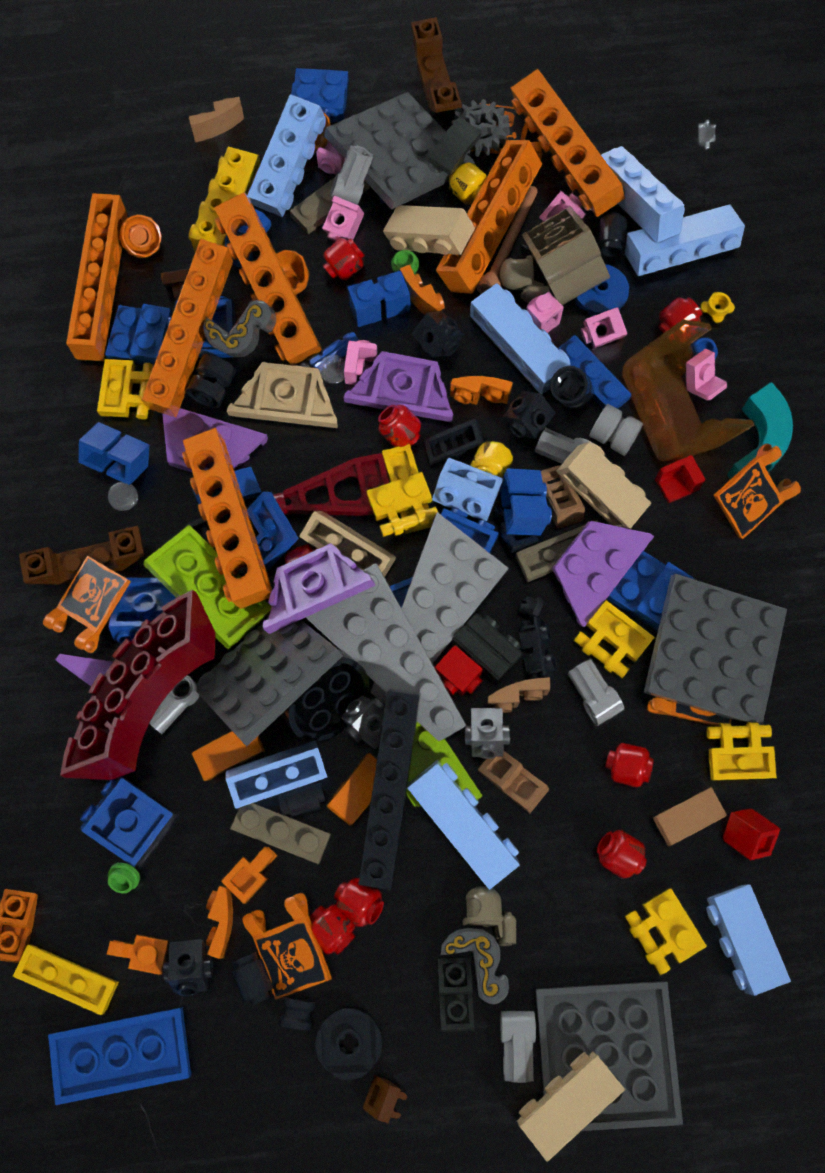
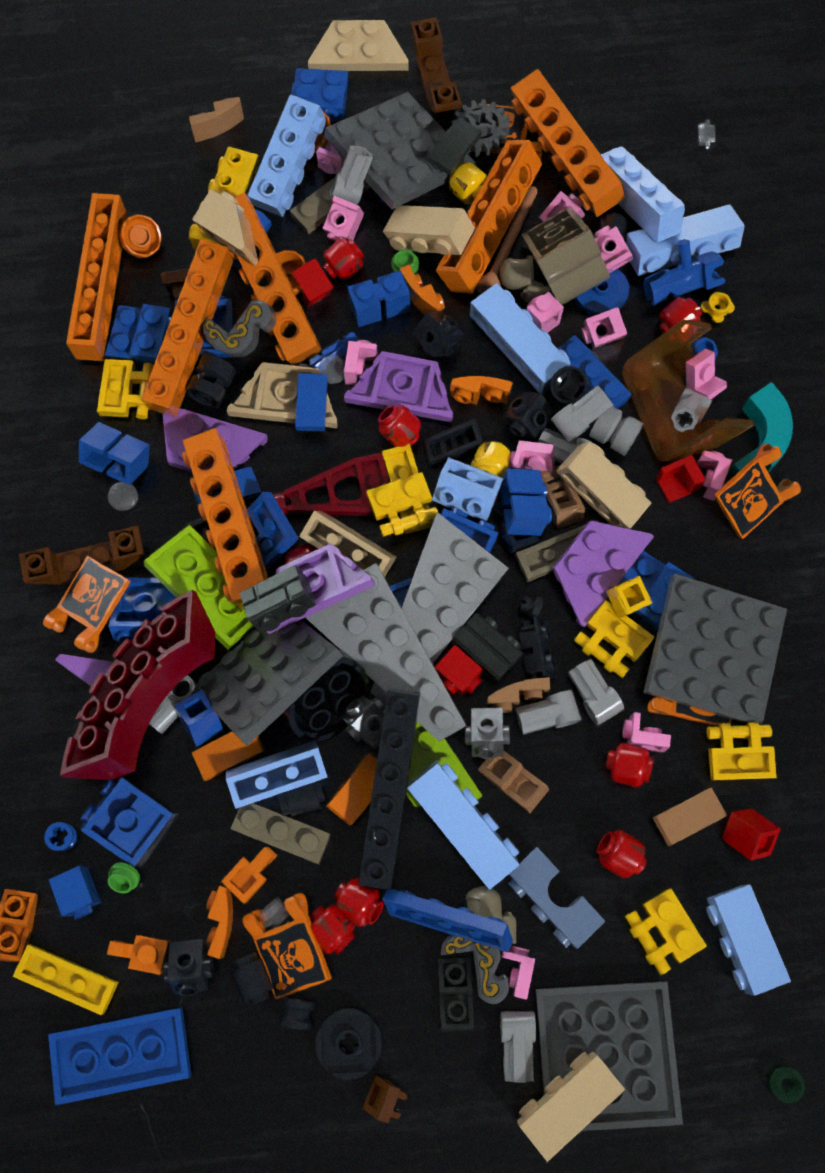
(52, 833): none -> blue bush
(75, 892): none -> blue brick
(198, 718): none -> blue brick
(226, 224): none -> tan slope
(274, 913): none -> clear plate
(278, 599): none -> pearl dark grey brick
(311, 402): none -> blue tile
(312, 282): none -> red panel
(358, 47): none -> tan wing
(453, 921): none -> blue plate
(520, 977): none -> bright pink bracket
(533, 456): none -> bright pink bracket
(556, 711): none -> light grey piece
(572, 923): none -> sand blue arch
(576, 417): none -> light grey piece
(621, 253): none -> bright pink brick
(629, 597): none -> yellow slope
(648, 738): none -> bright pink bracket
(685, 277): none -> blue piece
(689, 410): none -> light grey piece
(717, 470): none -> bright pink bracket
(797, 1085): none -> clear green plate

